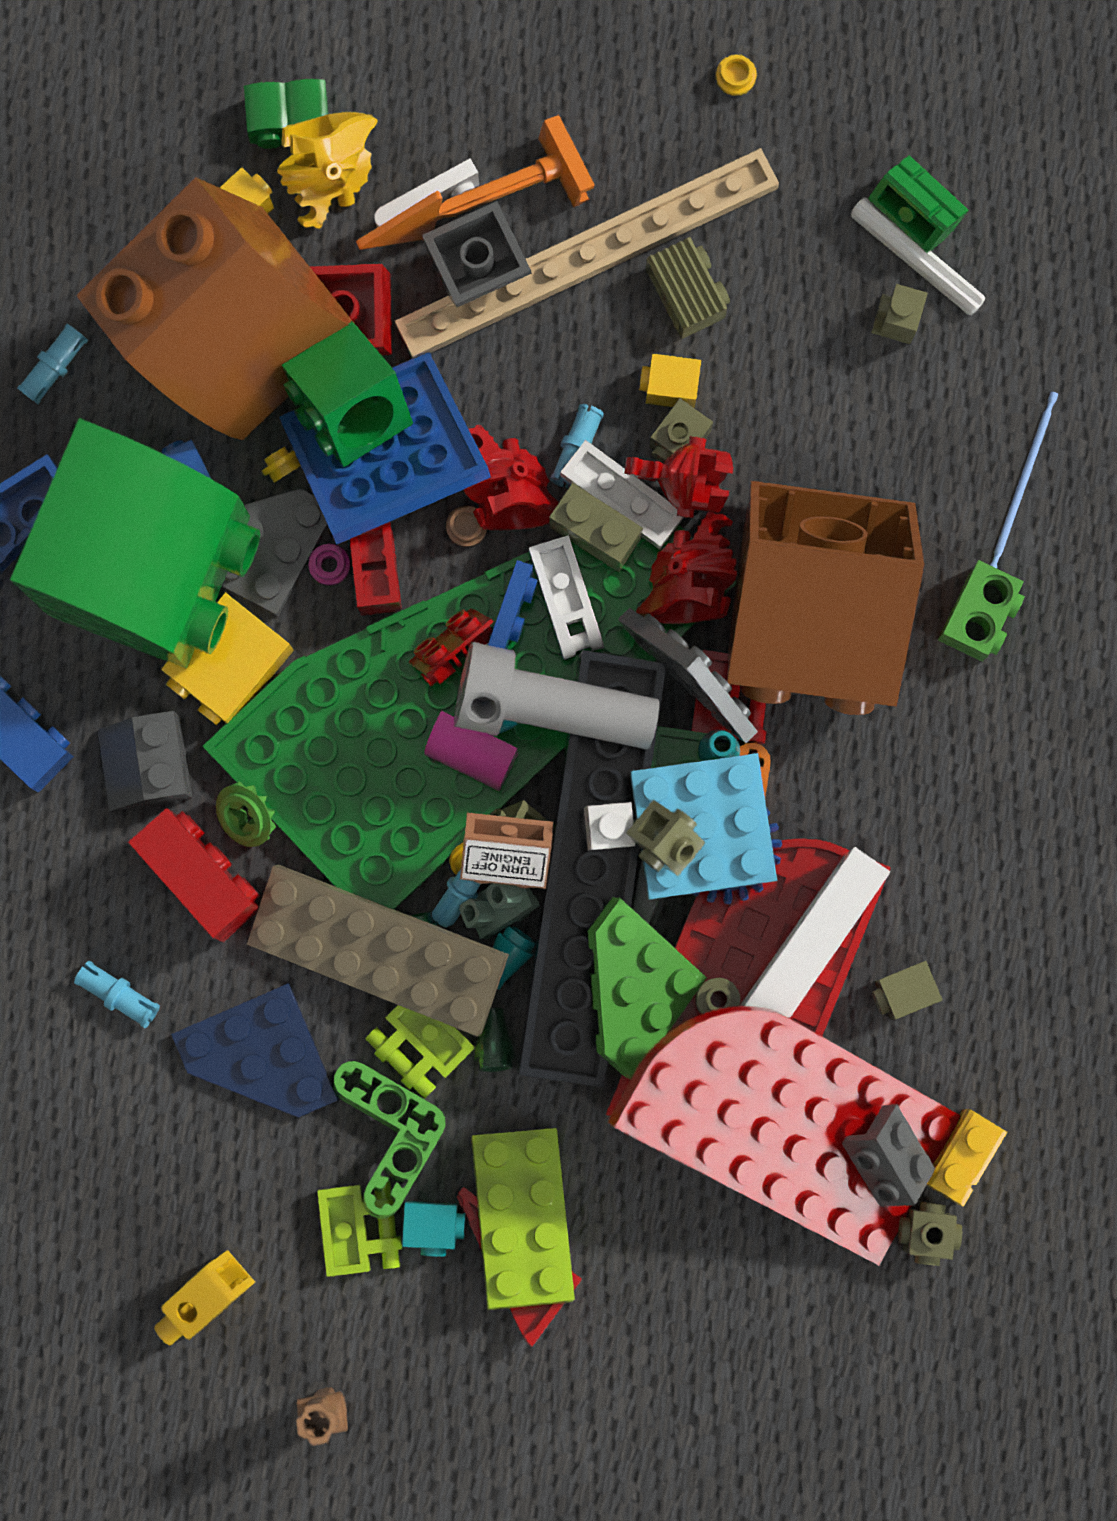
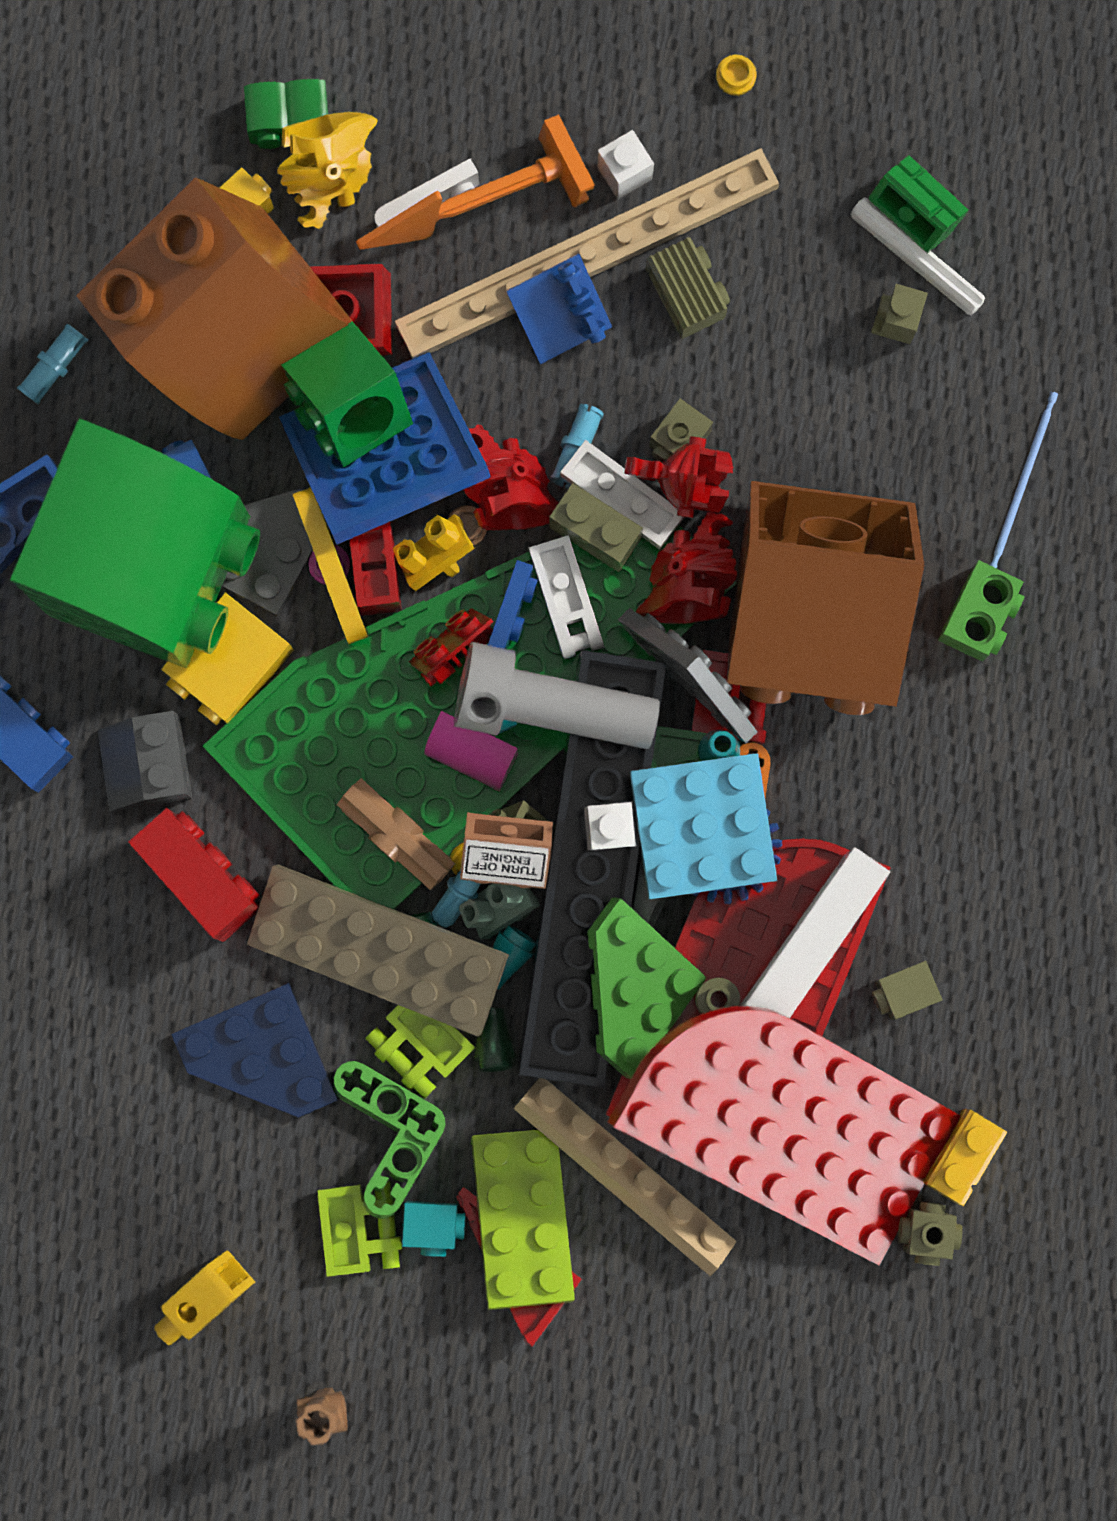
(116, 994): medium azure pin -> none
(234, 818): bright green gear -> none
(280, 464): yellow plate -> none
(330, 566): none -> yellow beam
(395, 834): none -> medium nougat piece
(435, 552): none -> yellow hips
(475, 254): dark grey slope -> none
(559, 309): none -> blue hinge
(625, 164): none -> white brick
(625, 1175): none -> tan plate
(665, 838): olive brick -> none
(670, 380): yellow brick -> none
(891, 1159): dark grey bracket -> none

